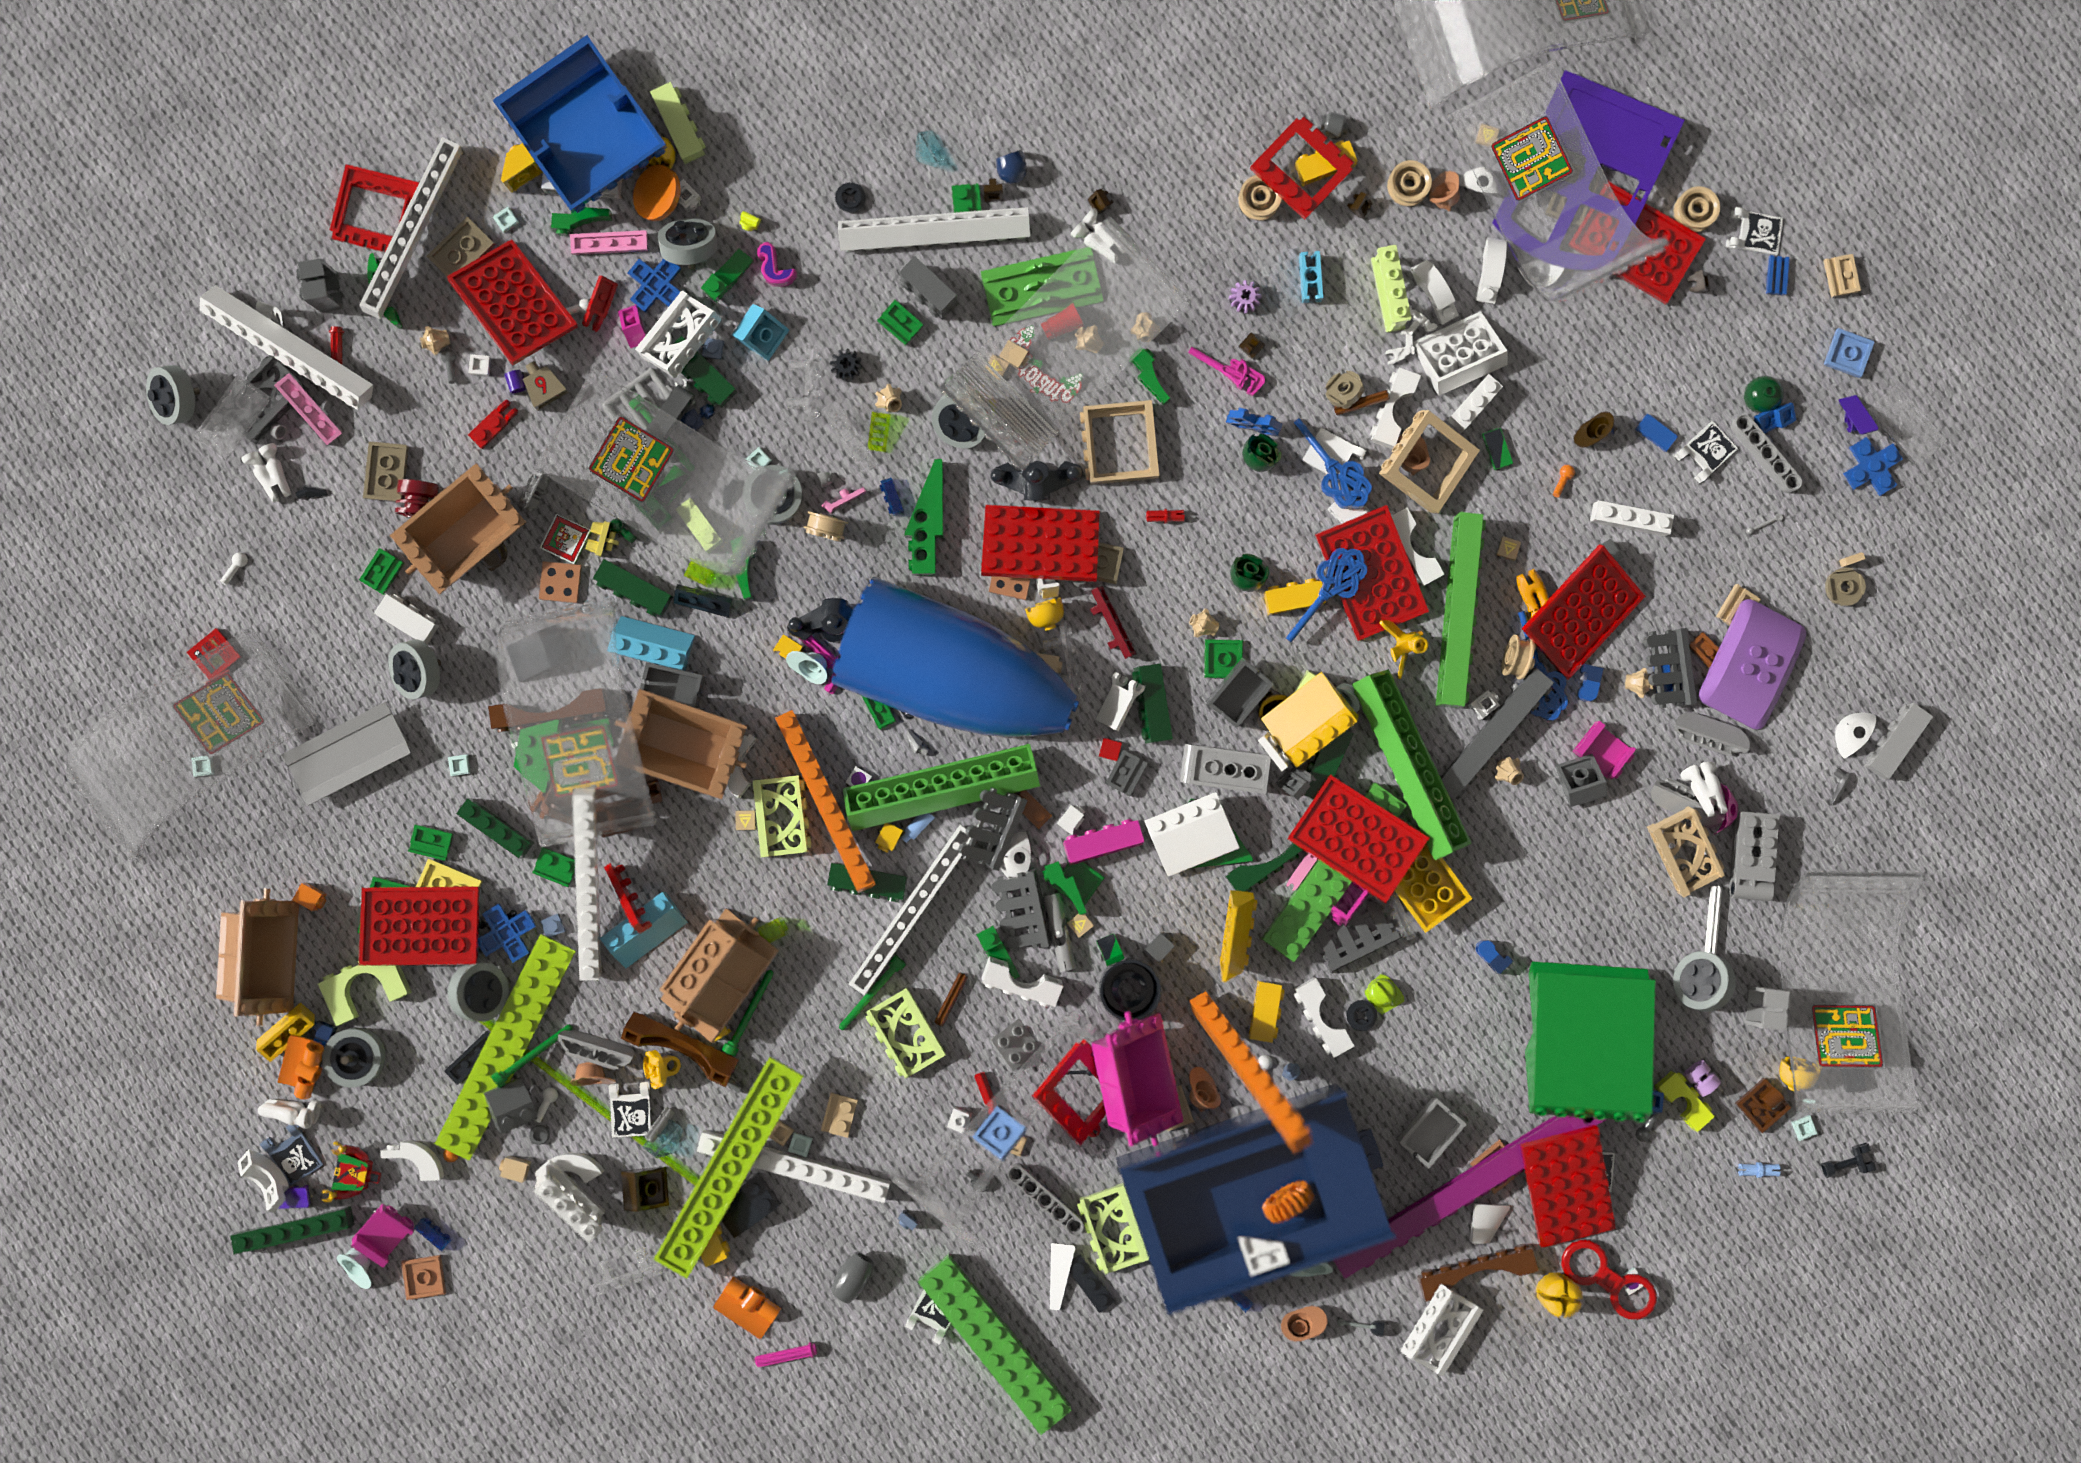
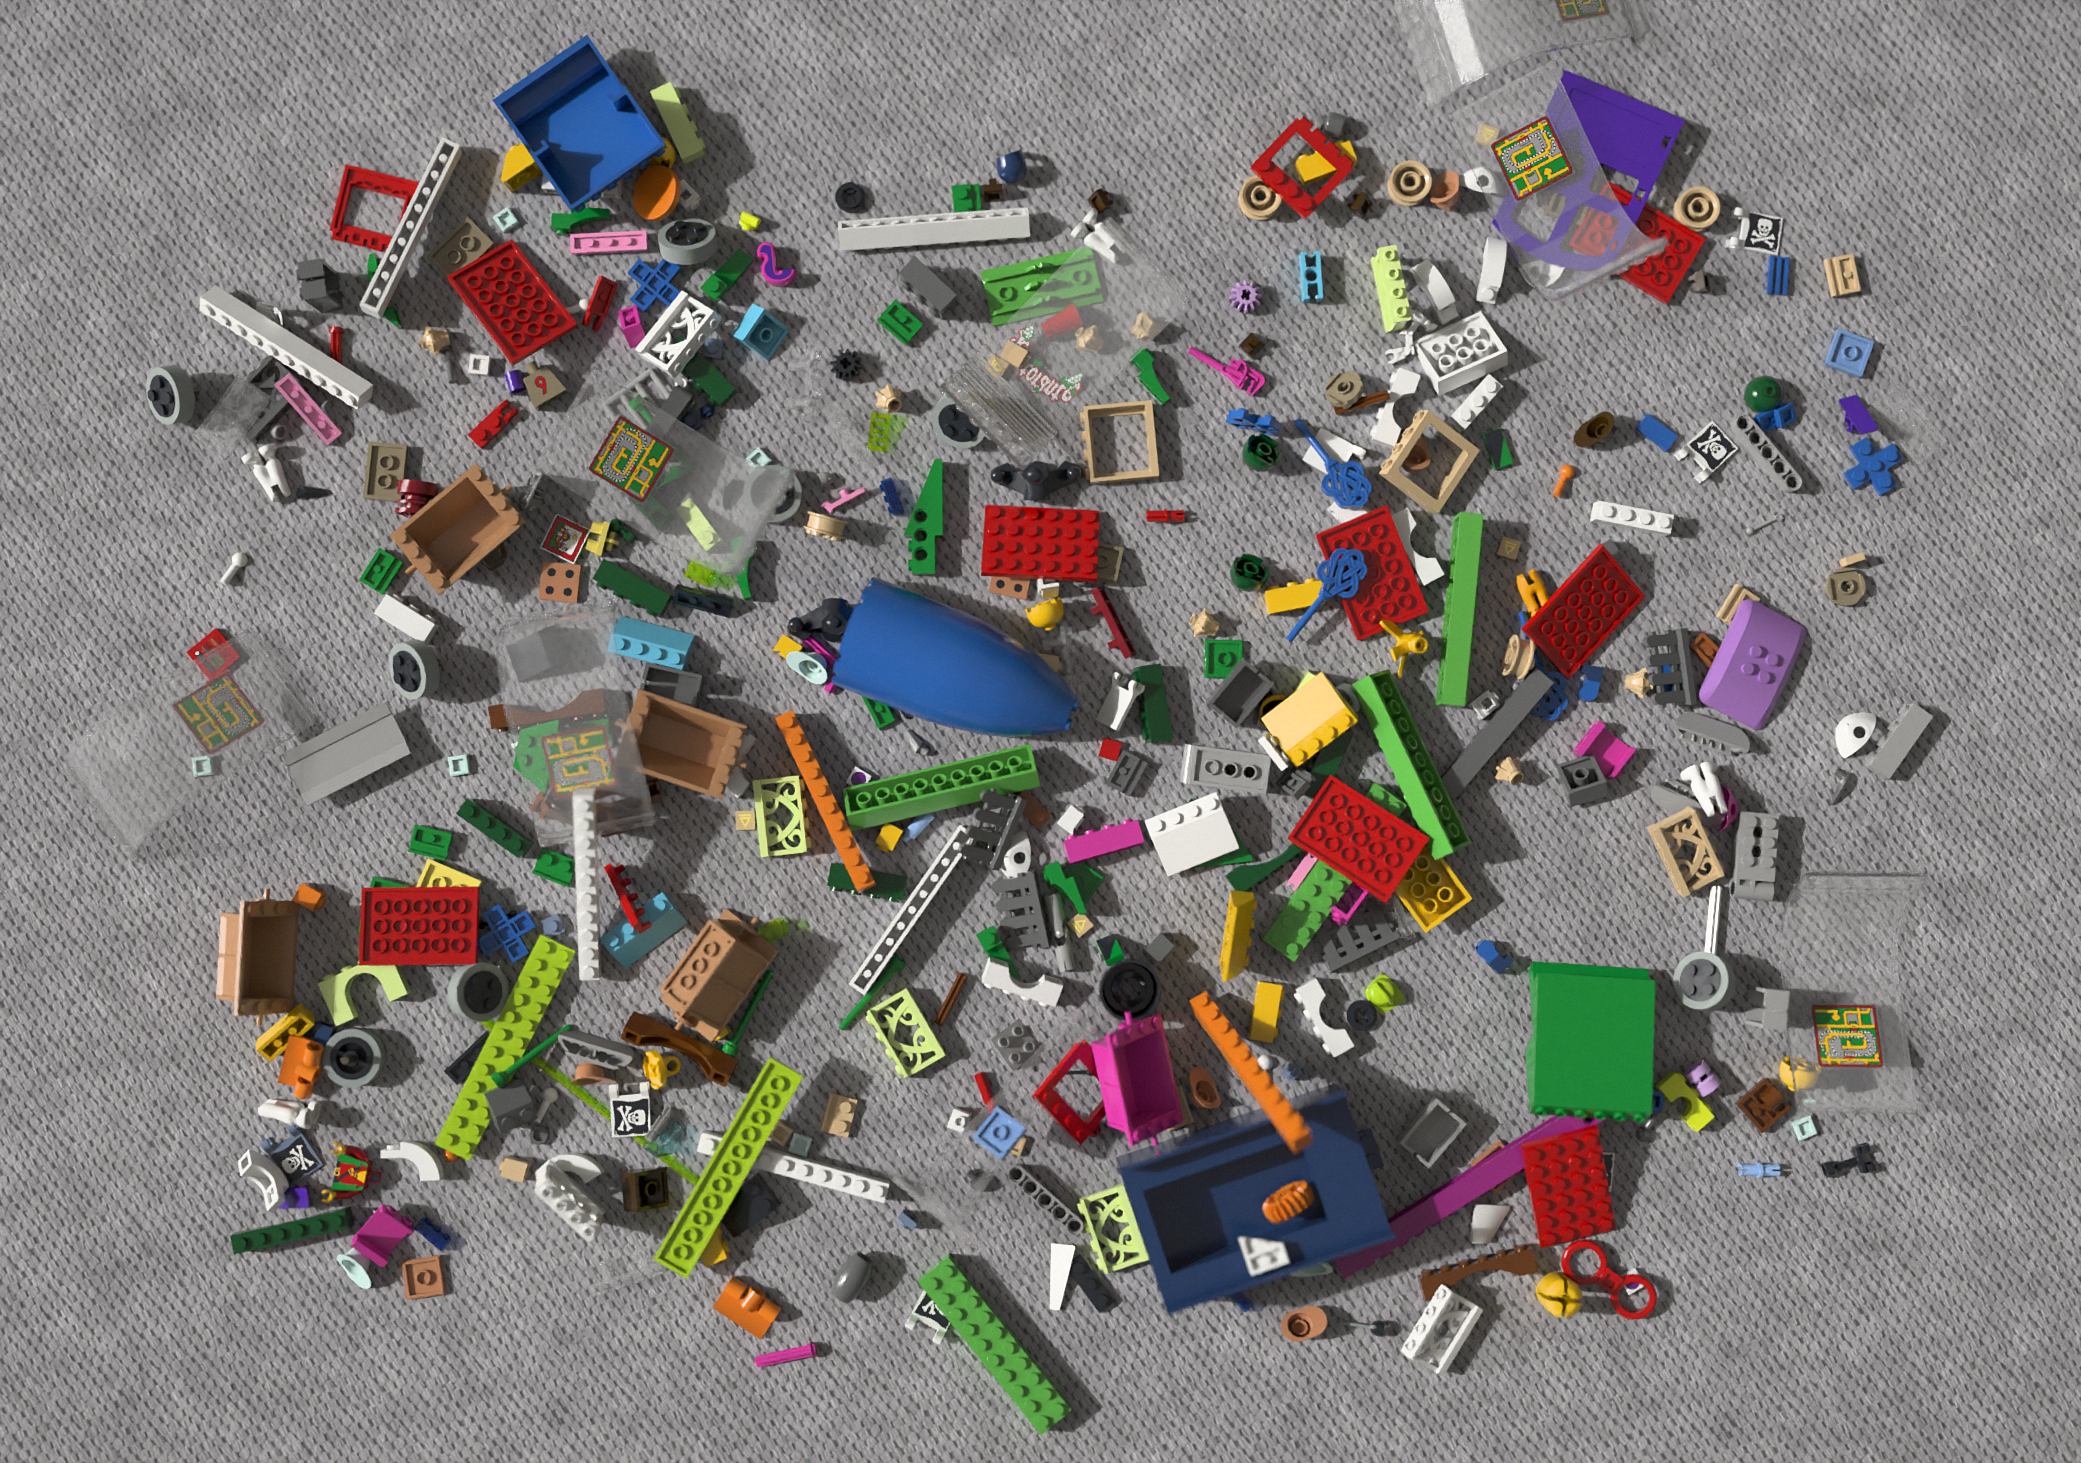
(929, 150): clear light blue slope -> none

